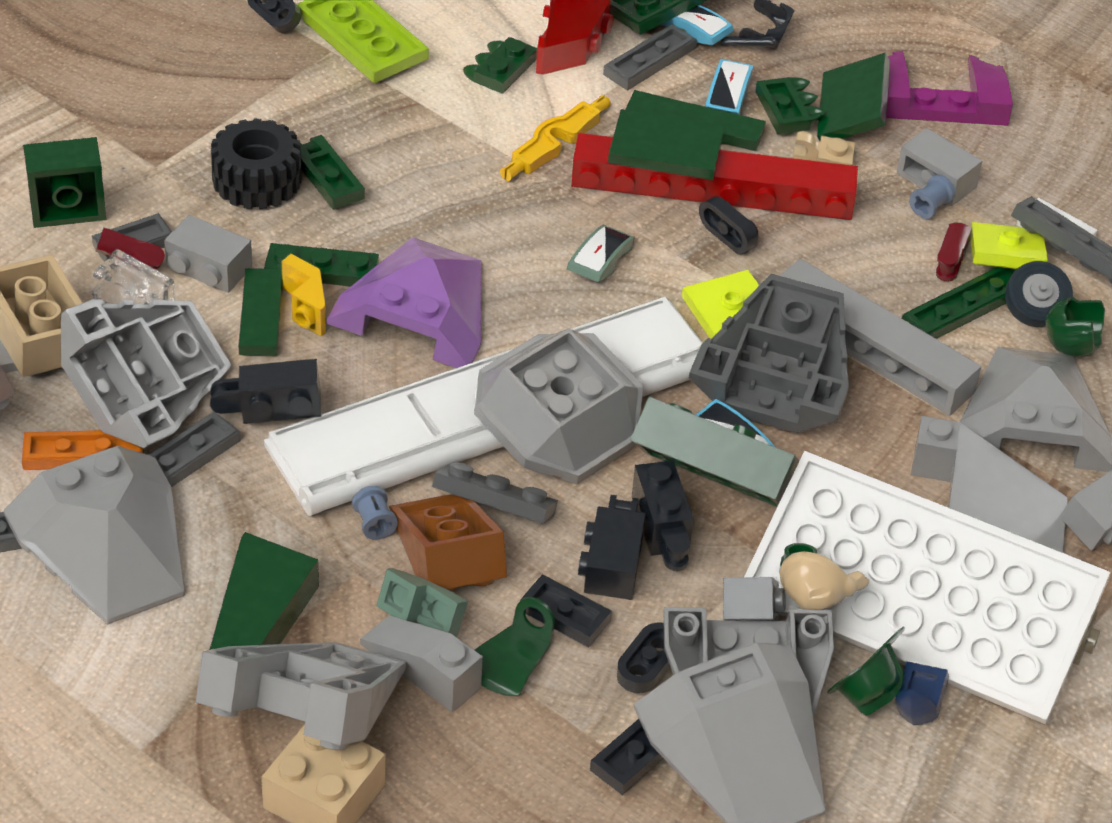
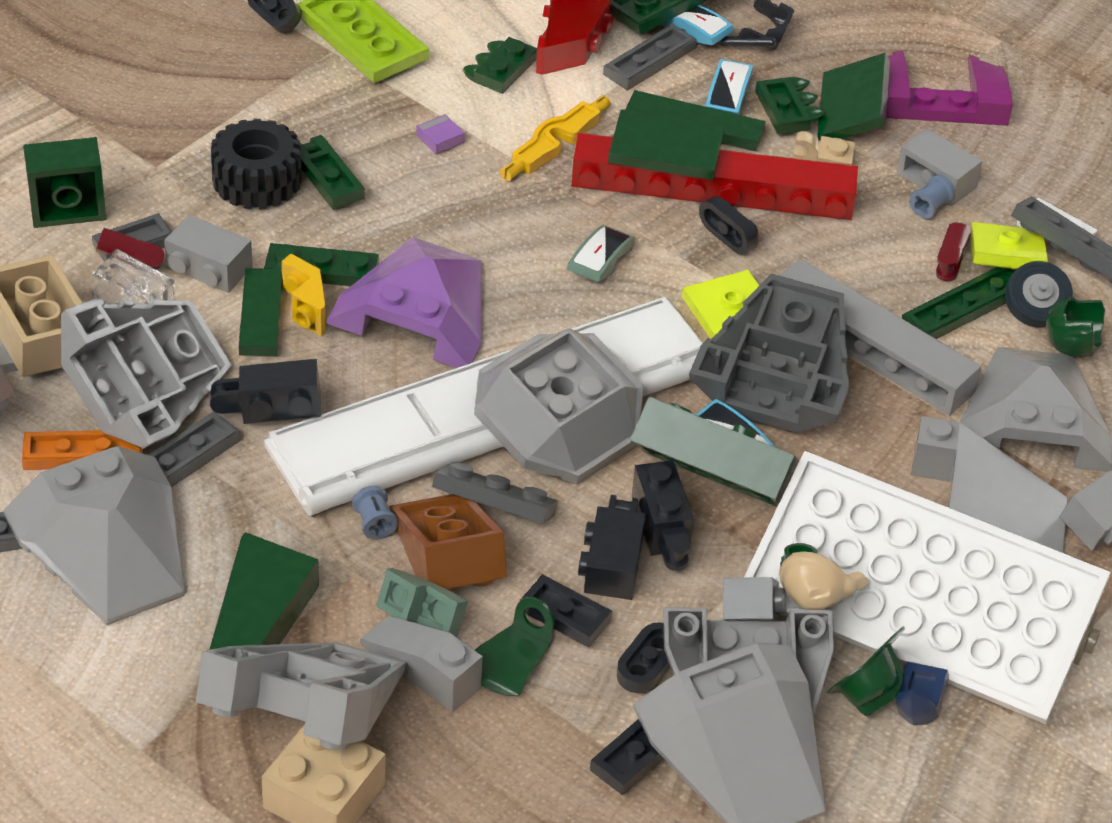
(440, 134): none -> medium lavender tile

